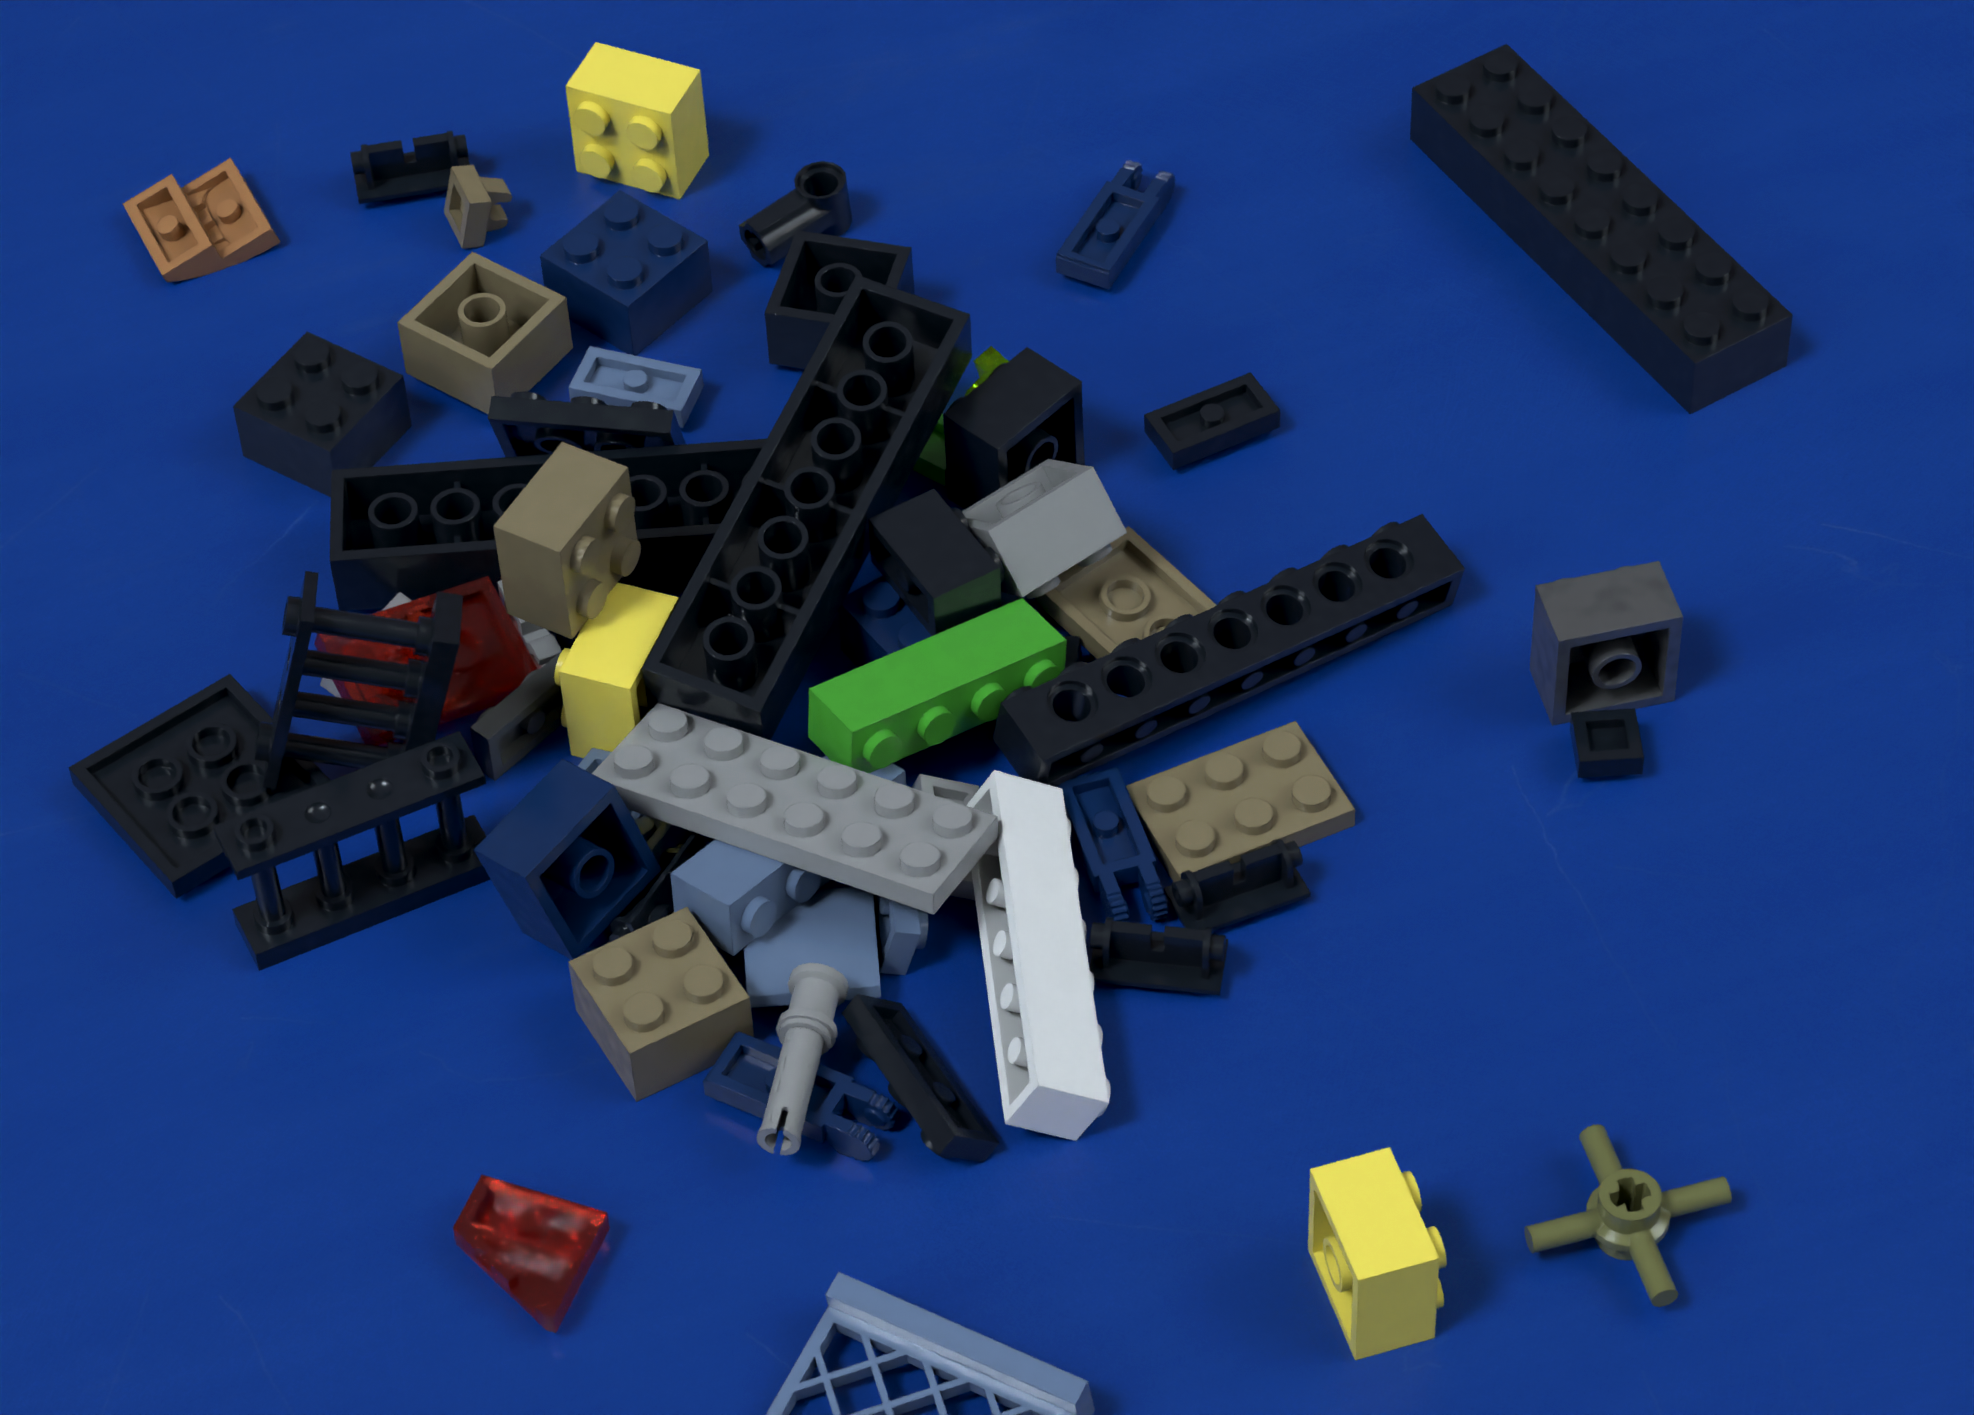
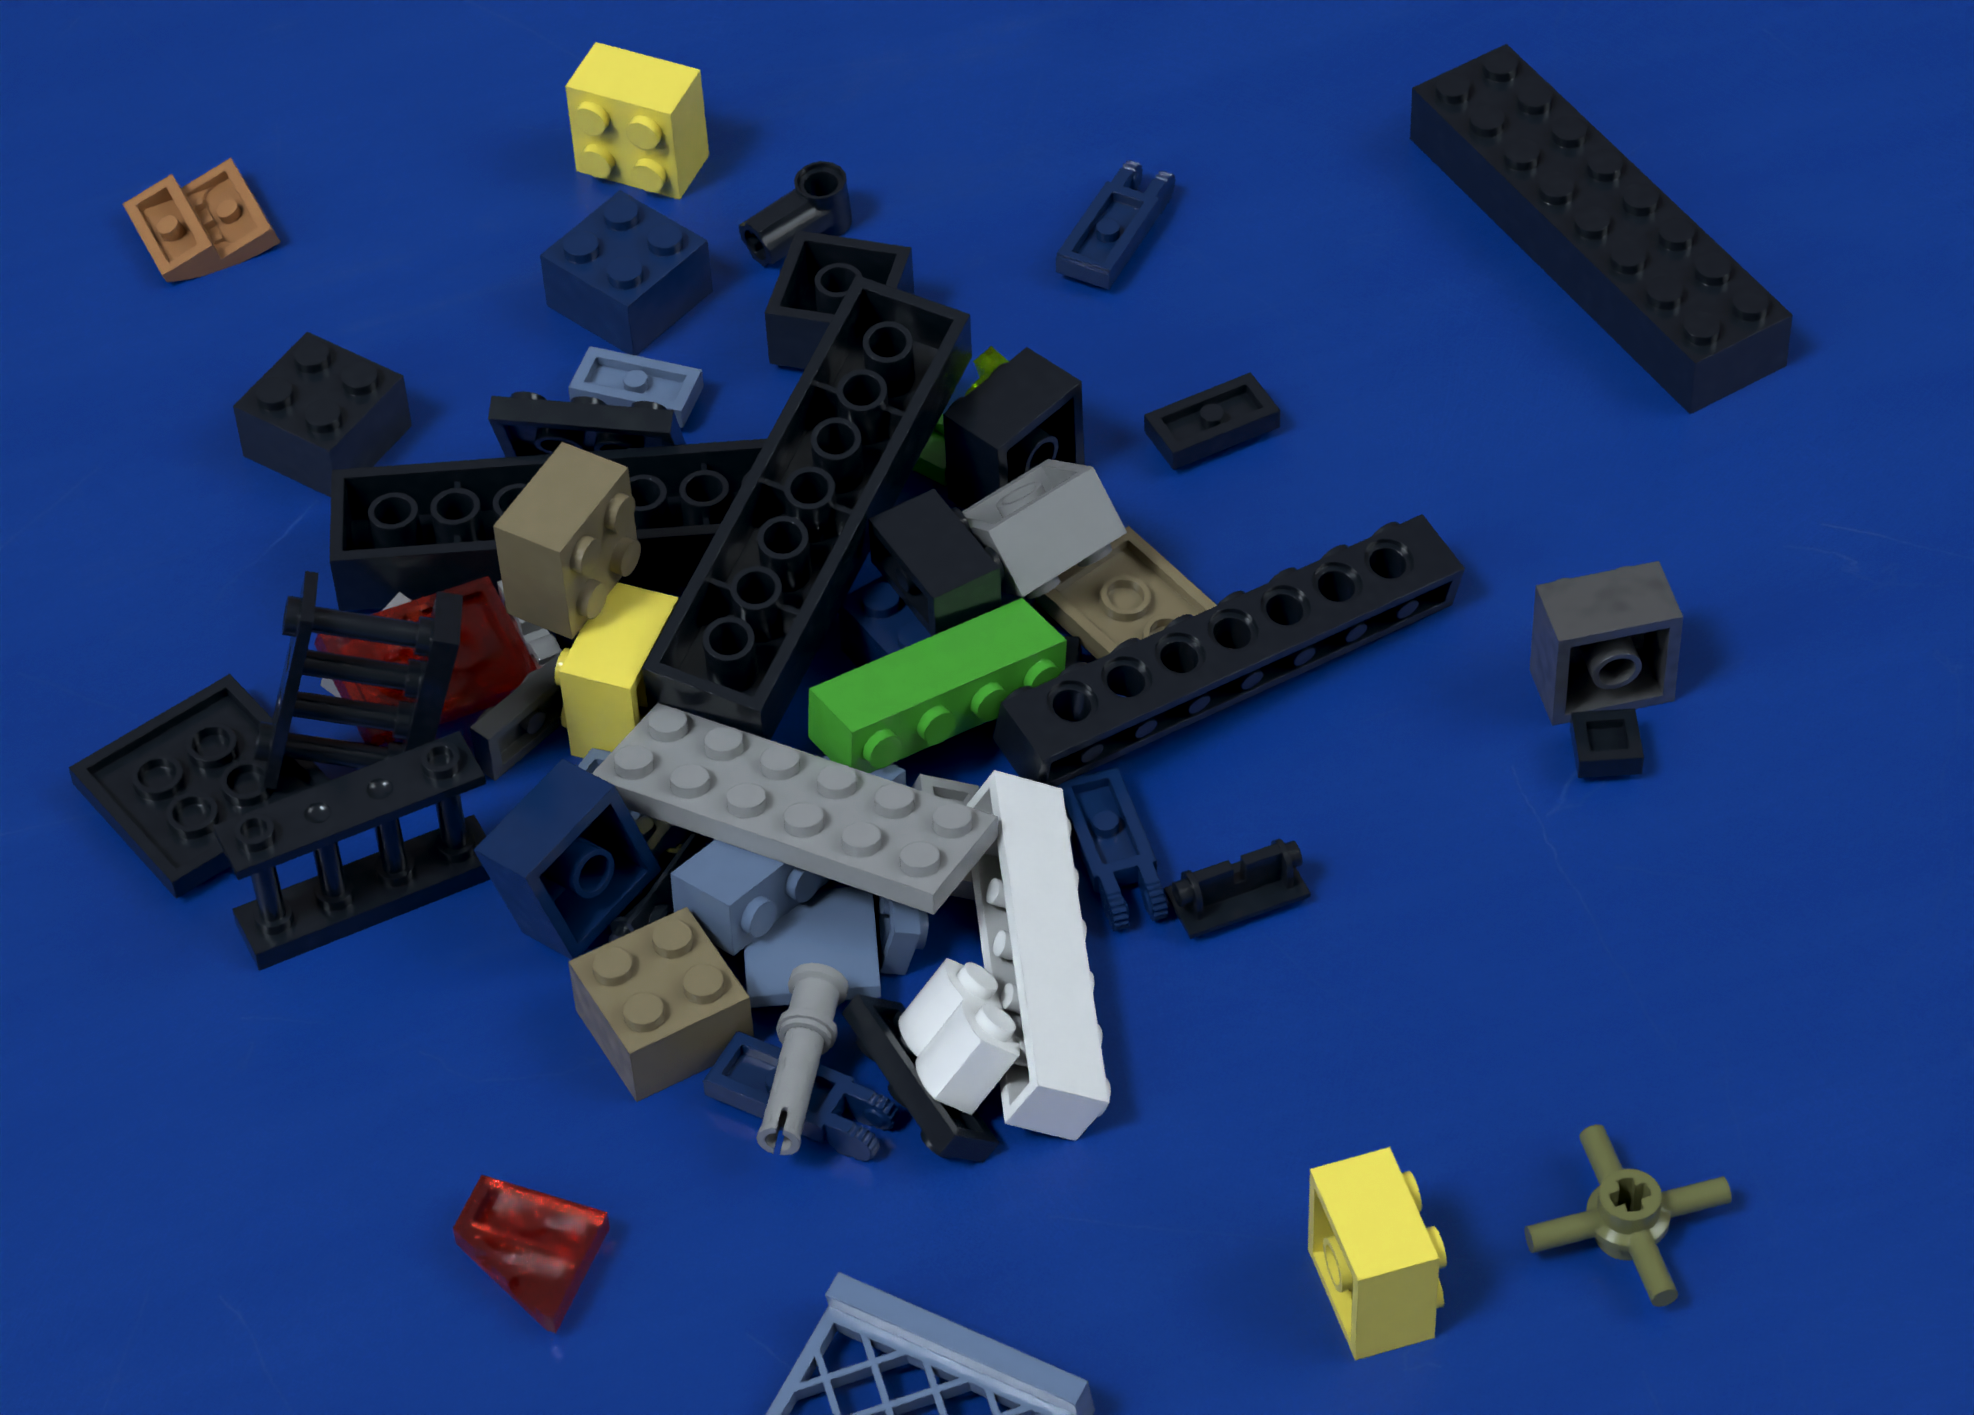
(388, 173): black hinge -> none
(472, 207): dark tan tile -> none
(485, 333): dark tan brick -> none
(960, 1035): none -> white brick
(1158, 960): black hinge -> none
(1240, 801): dark tan plate -> none

